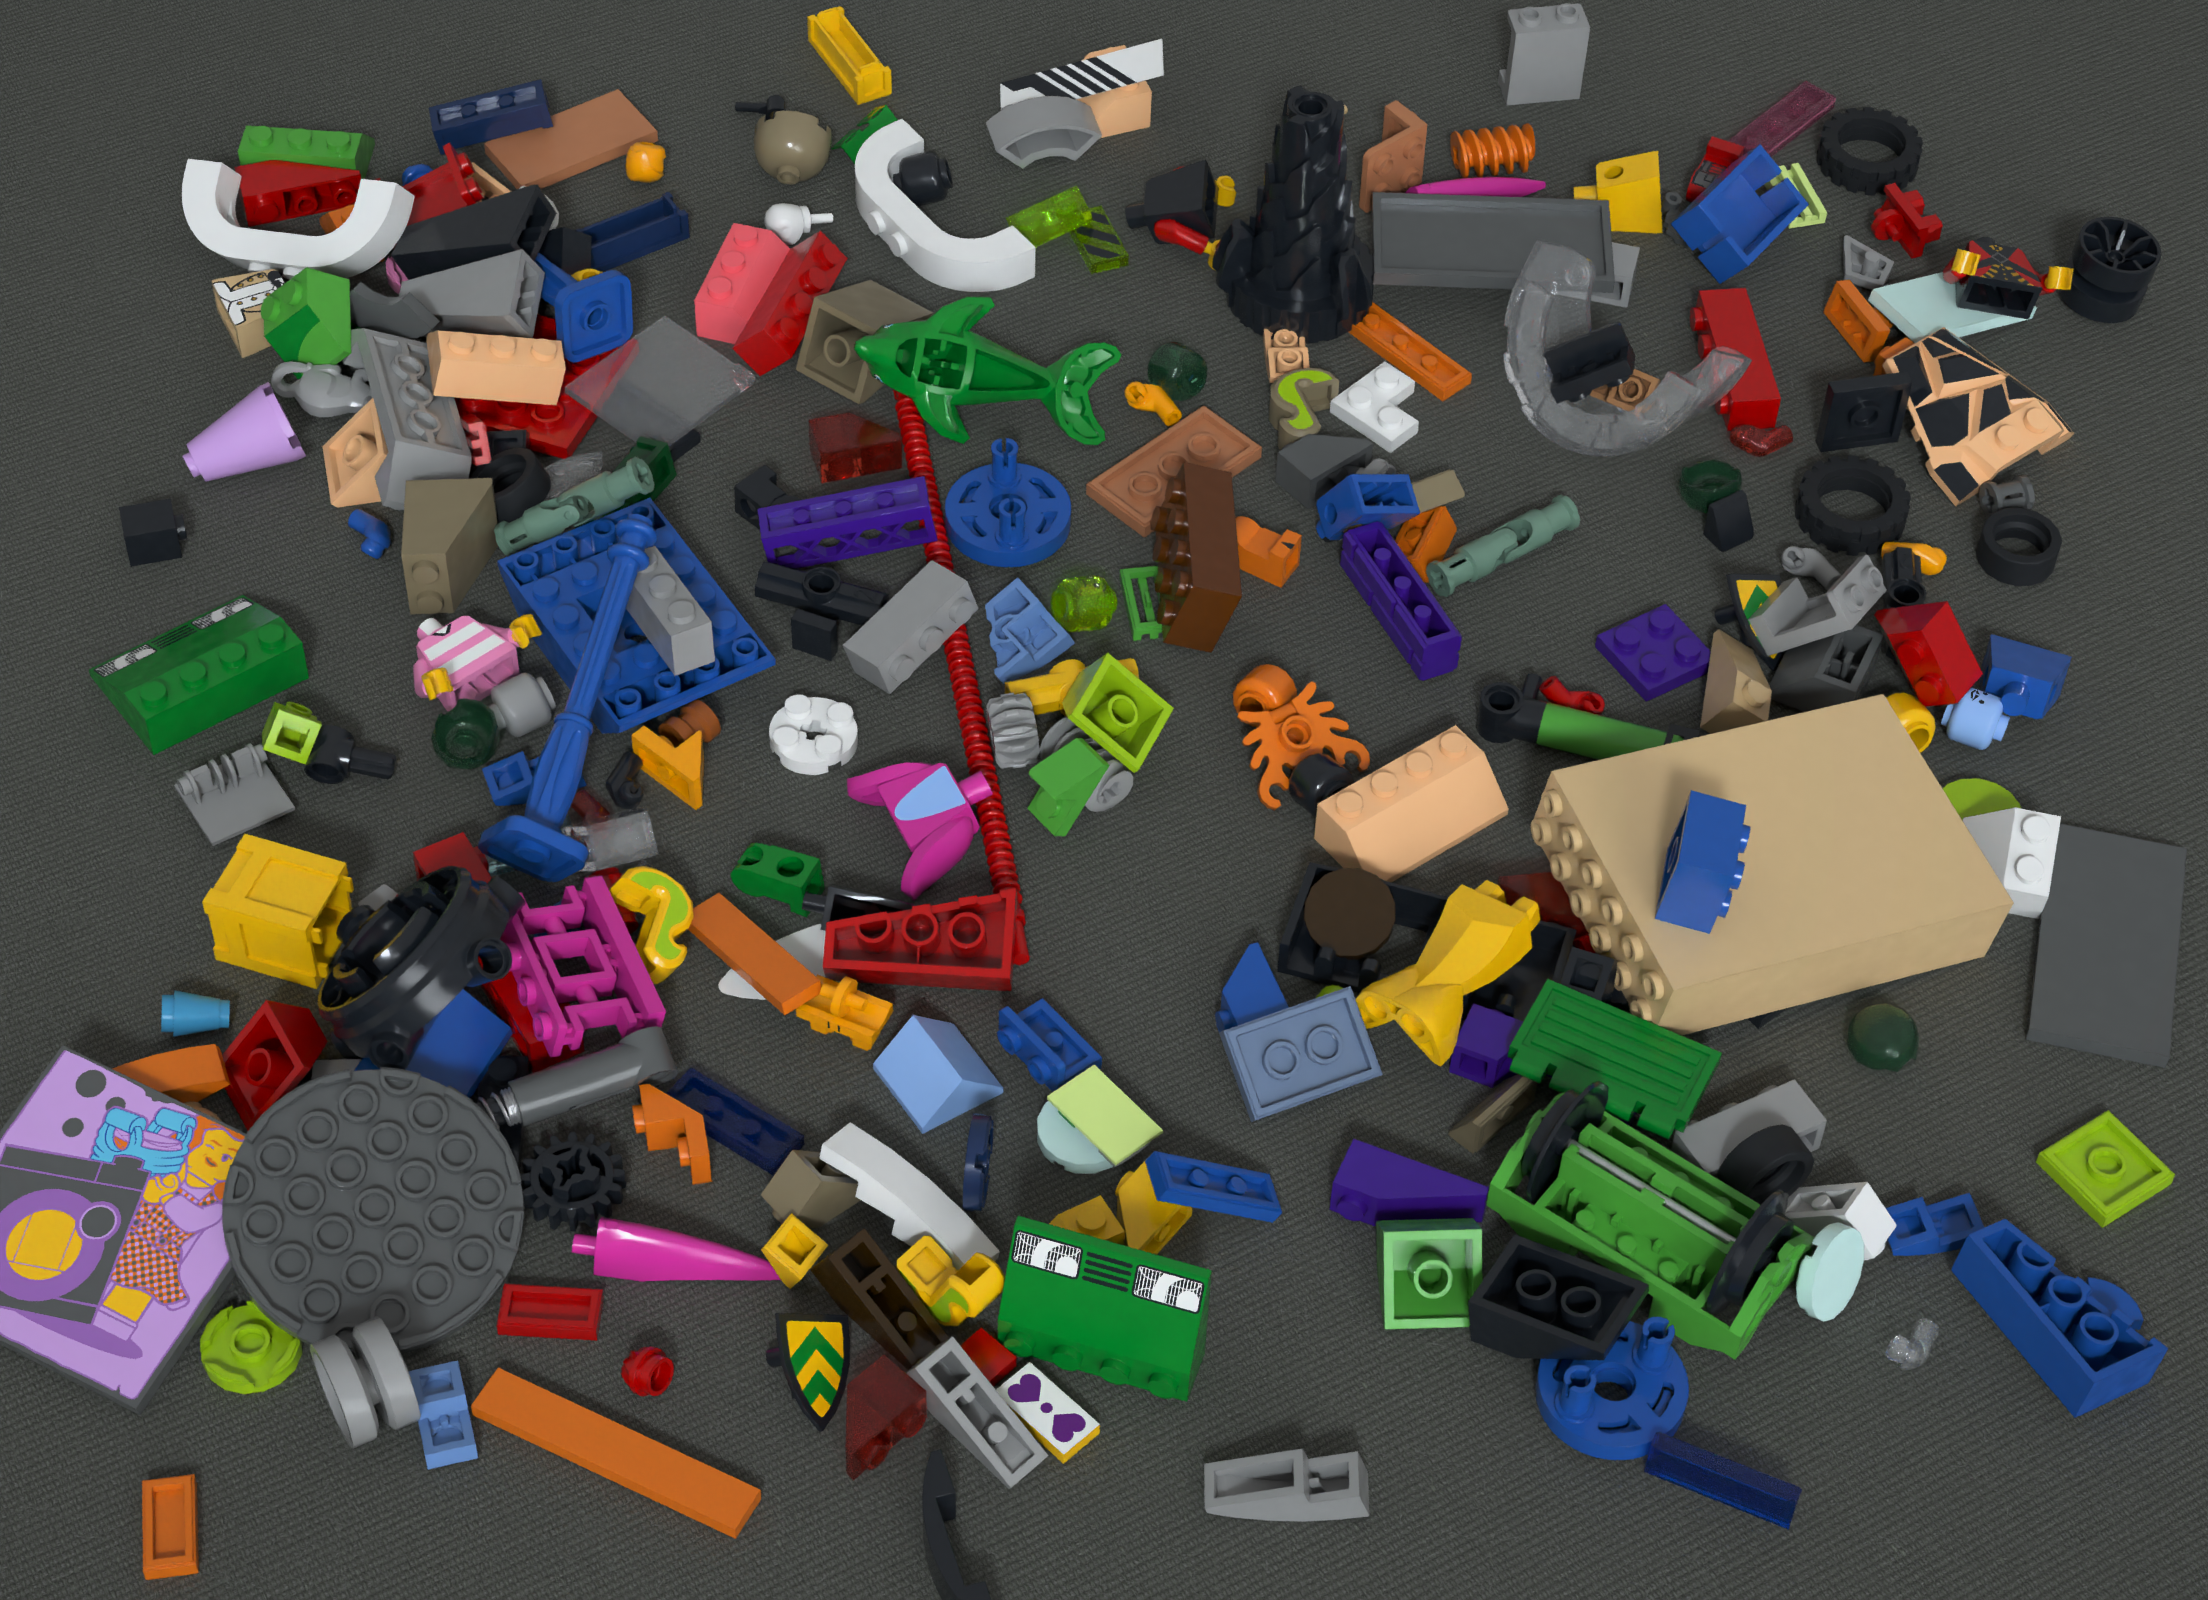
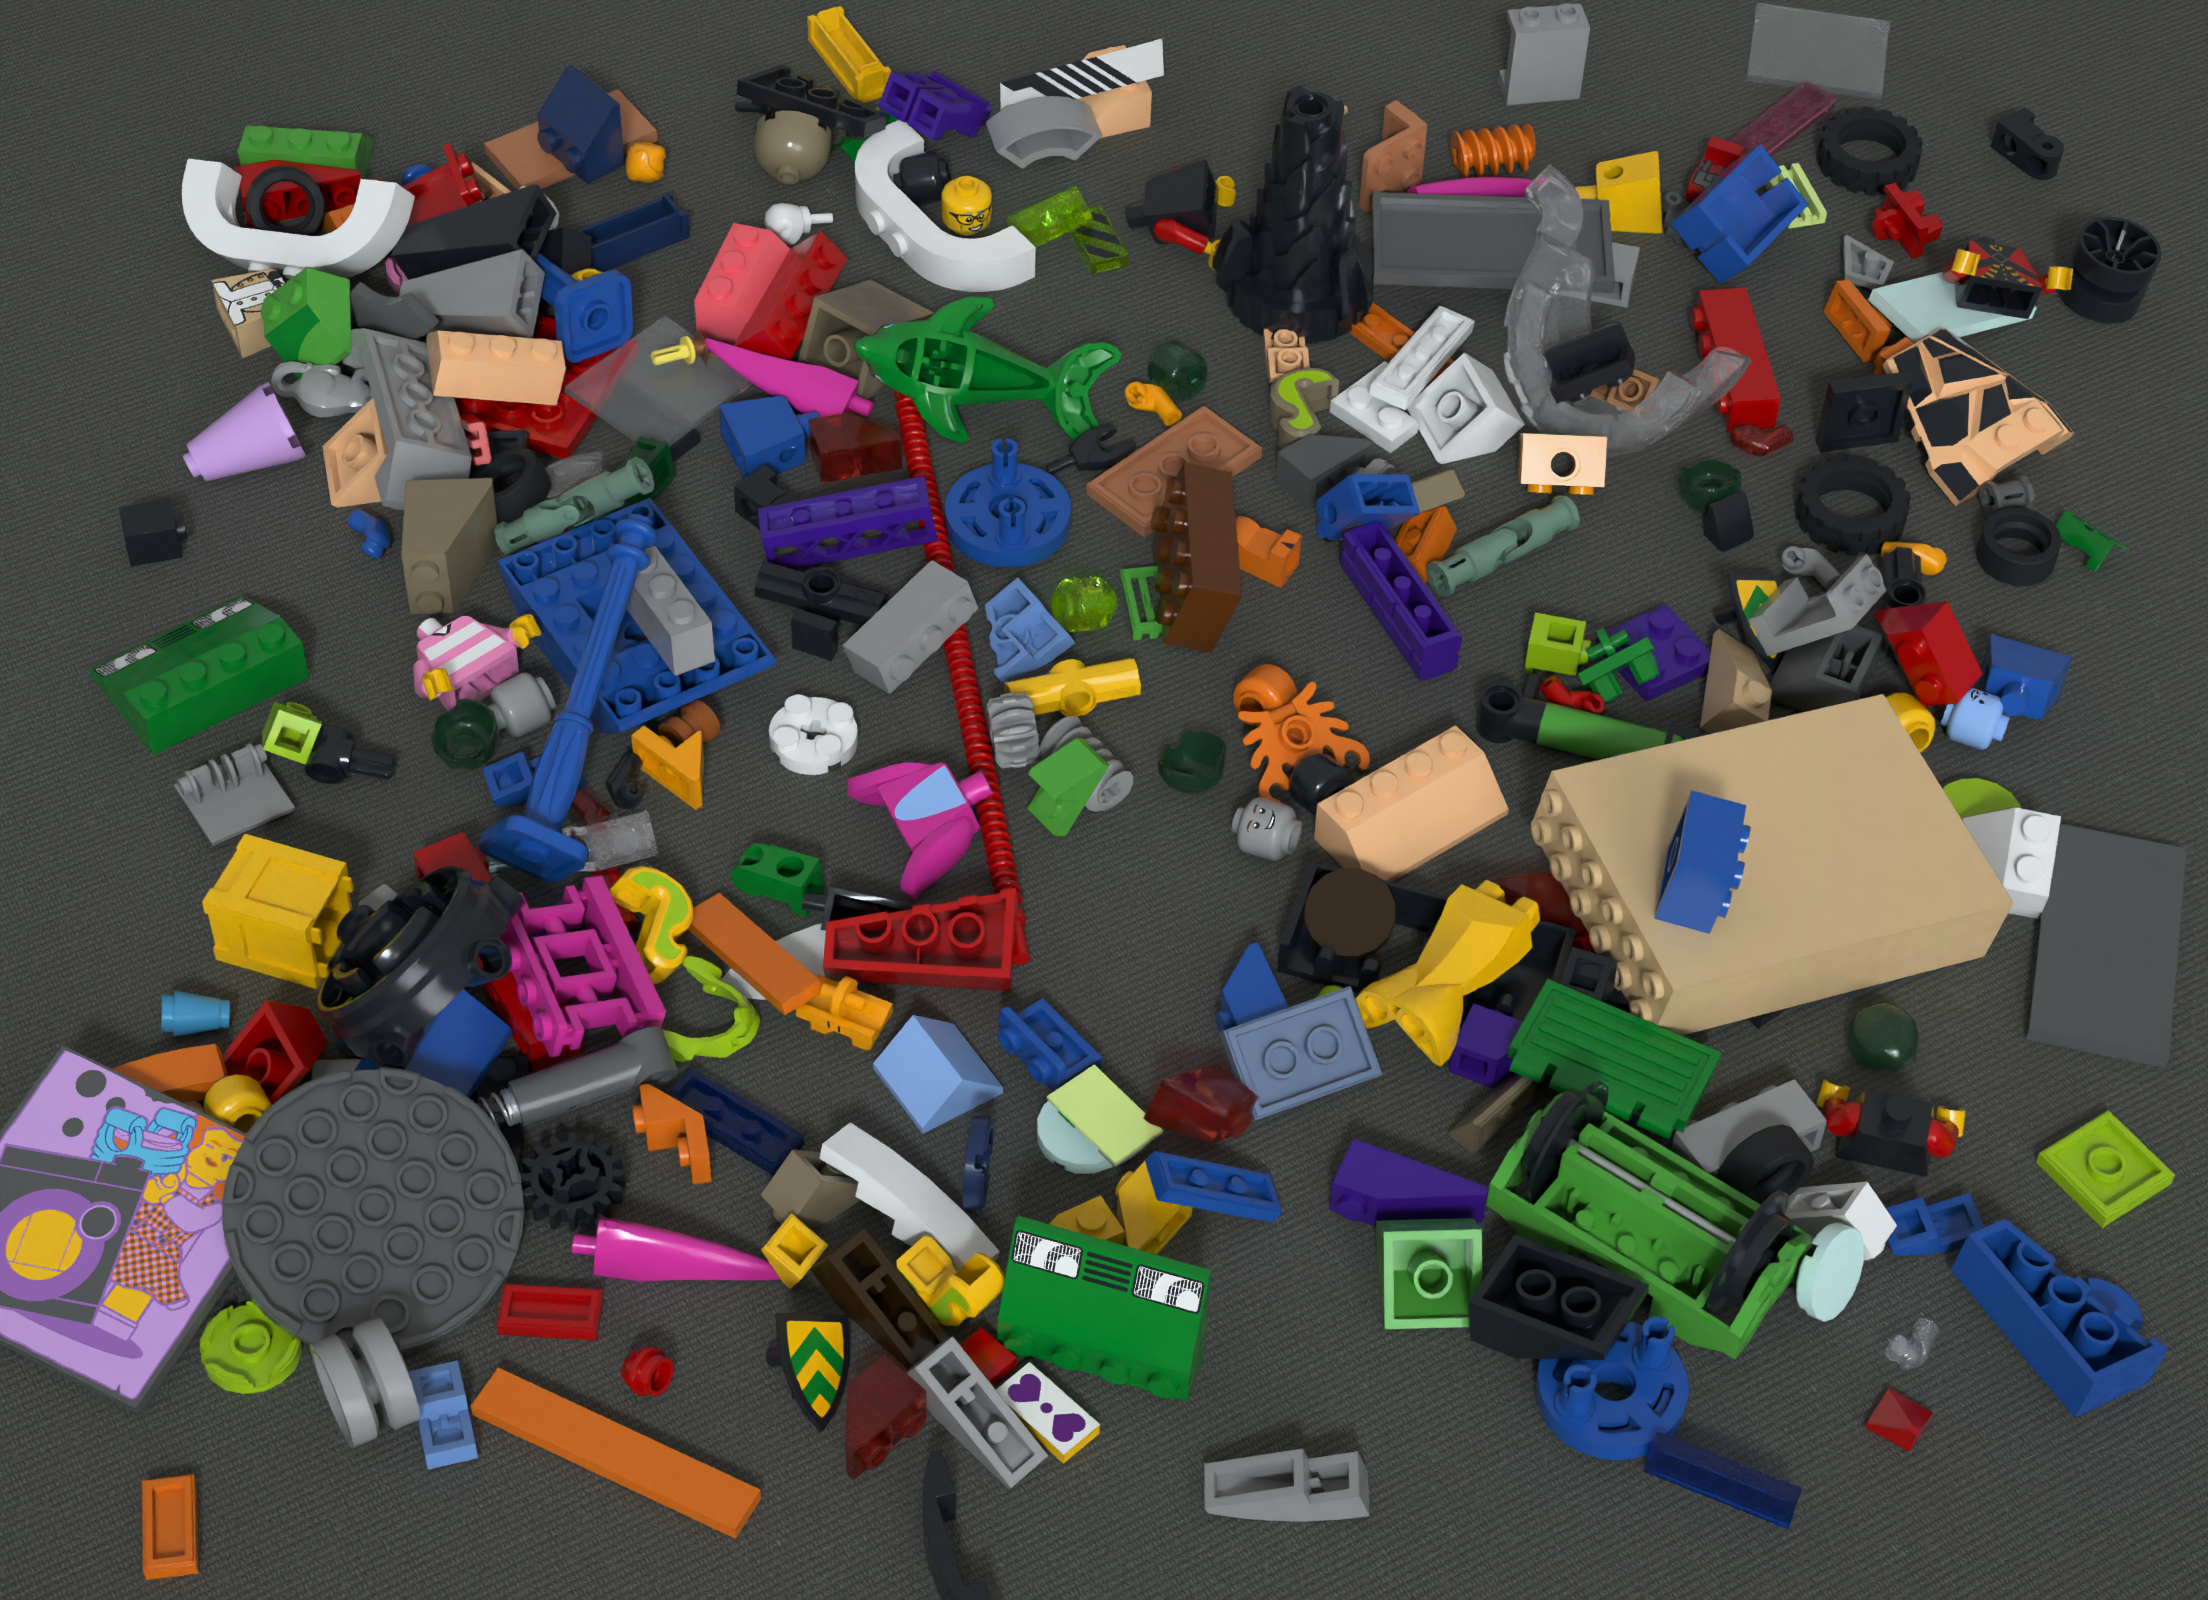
(236, 1101): none -> yellow head
(287, 174): none -> black tyre
(491, 115): dark blue container -> none
(581, 127): none -> dark blue slope
(686, 350): none -> light yellow piece
(723, 1044): none -> lime helmet
(764, 434): none -> blue torso
(780, 90): none -> black wing
(803, 385): none -> dark pink piece
(934, 104): none -> dark purple hips
(966, 205): none -> yellow head
(1089, 456): none -> black hand
(1117, 710): lime slope -> none
(1194, 763): none -> clear green hair
(1203, 1104): none -> clear red slope
(1267, 829): none -> light grey head
(1421, 357): none -> white tile
(1465, 412): none -> white slope
(1557, 645): none -> lime brick
(1558, 206): none -> clear tile
(1586, 453): none -> brick
(1637, 657): none -> green hips
(1818, 47): none -> clear piece
(1889, 1128): none -> black torso
(1899, 1420): none -> red slope
(2028, 145): none -> black leg
(2089, 541): none -> green piece

